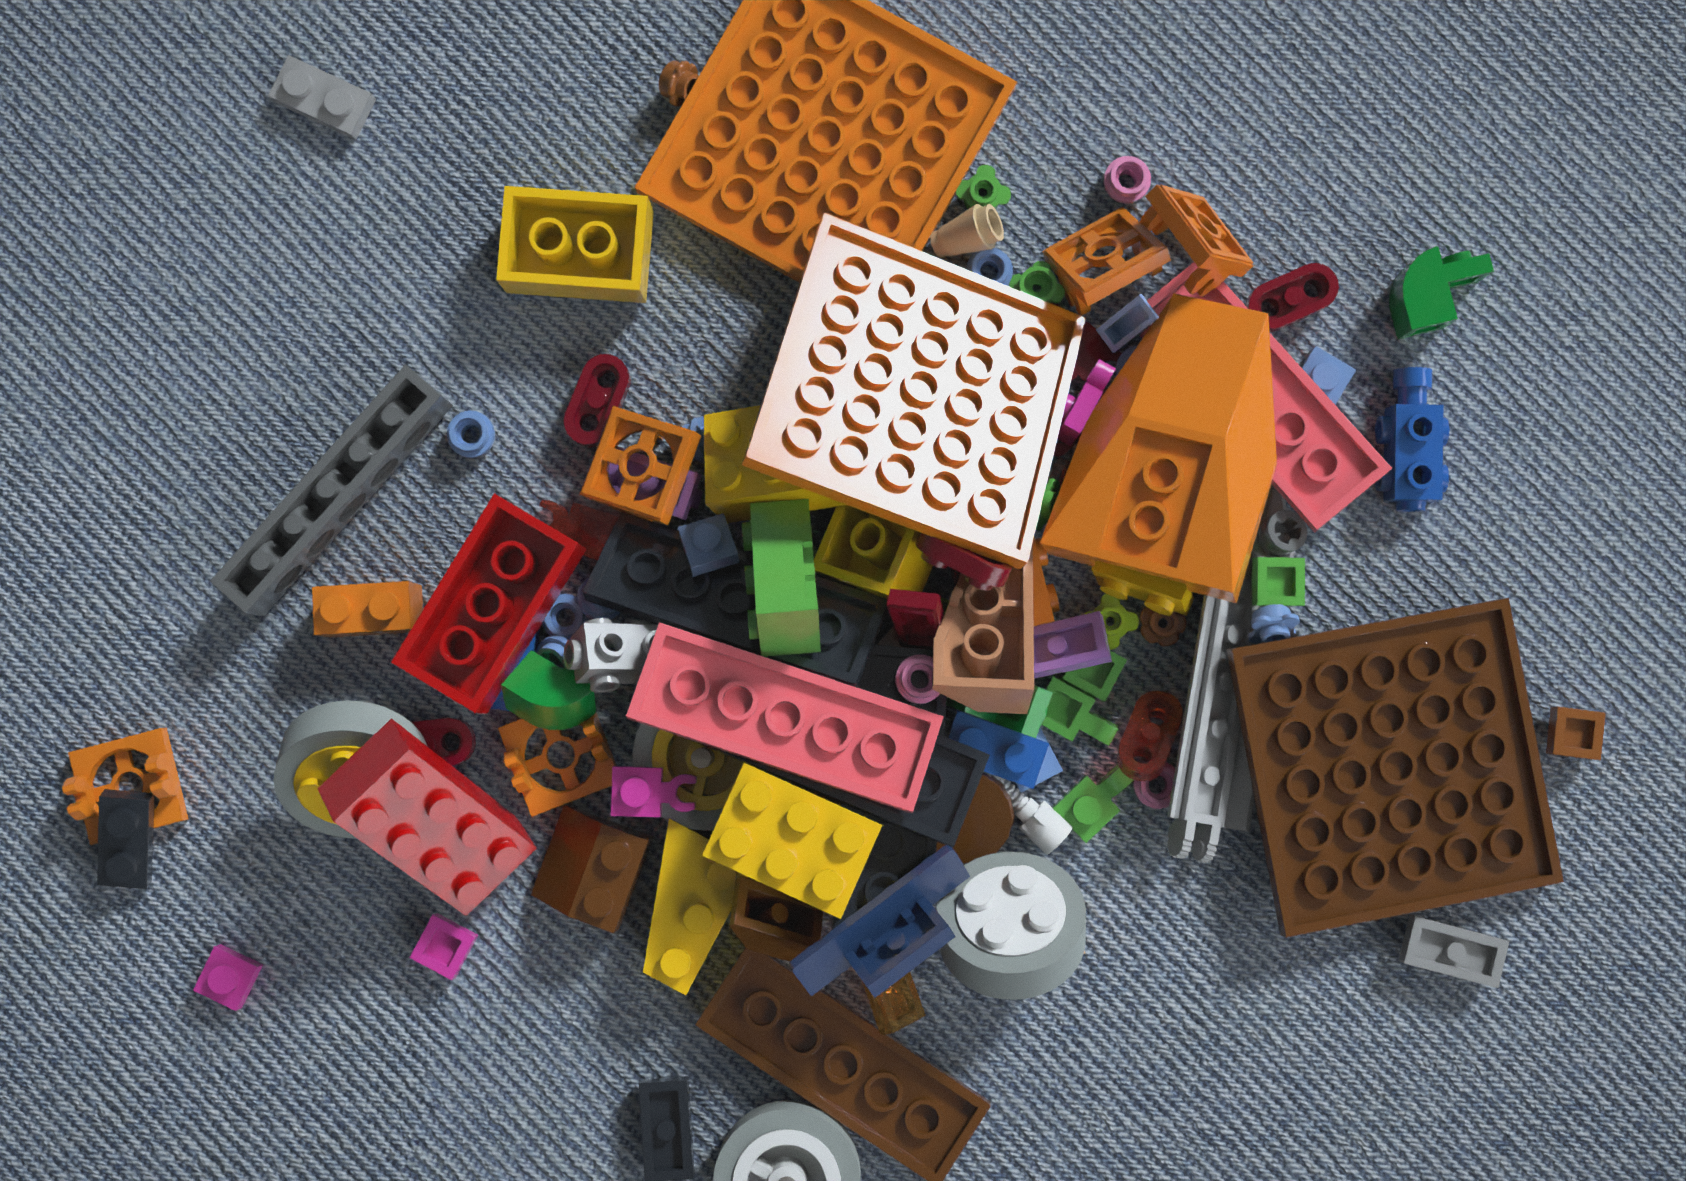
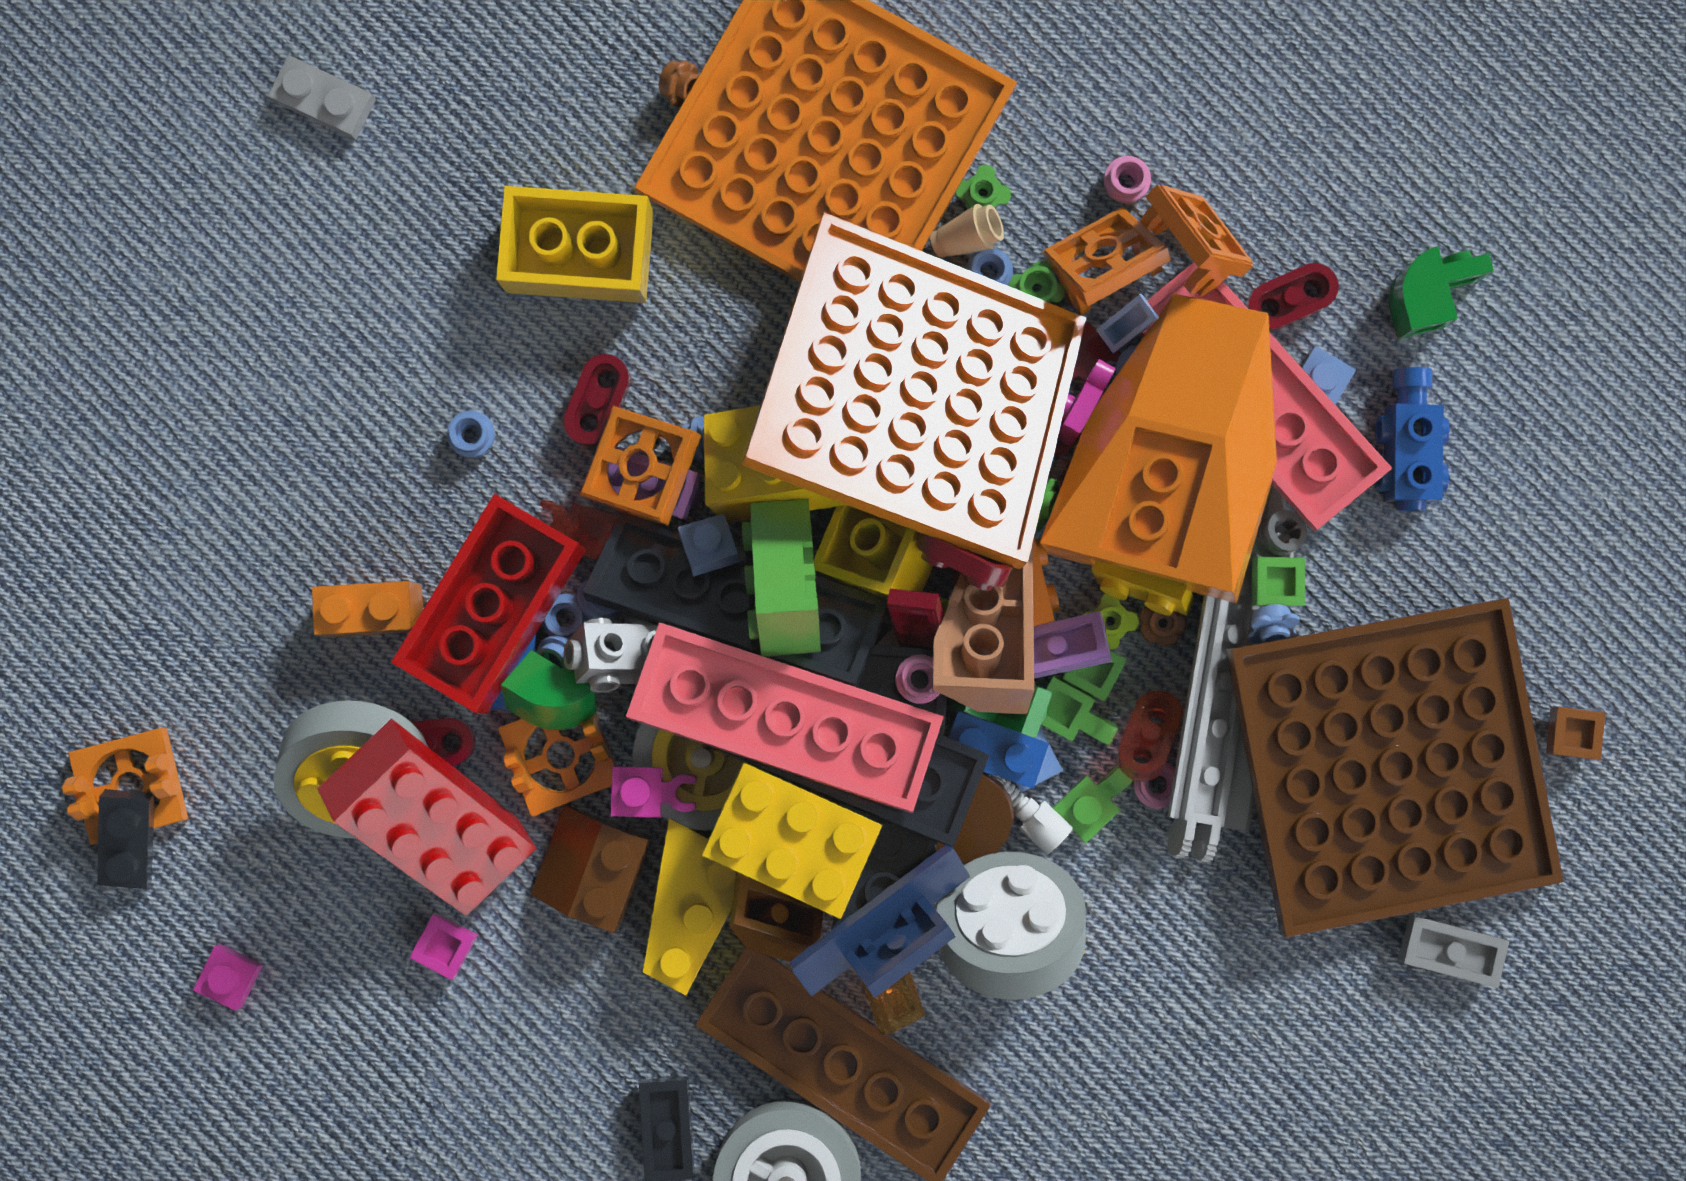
(331, 493): dark grey brick -> none

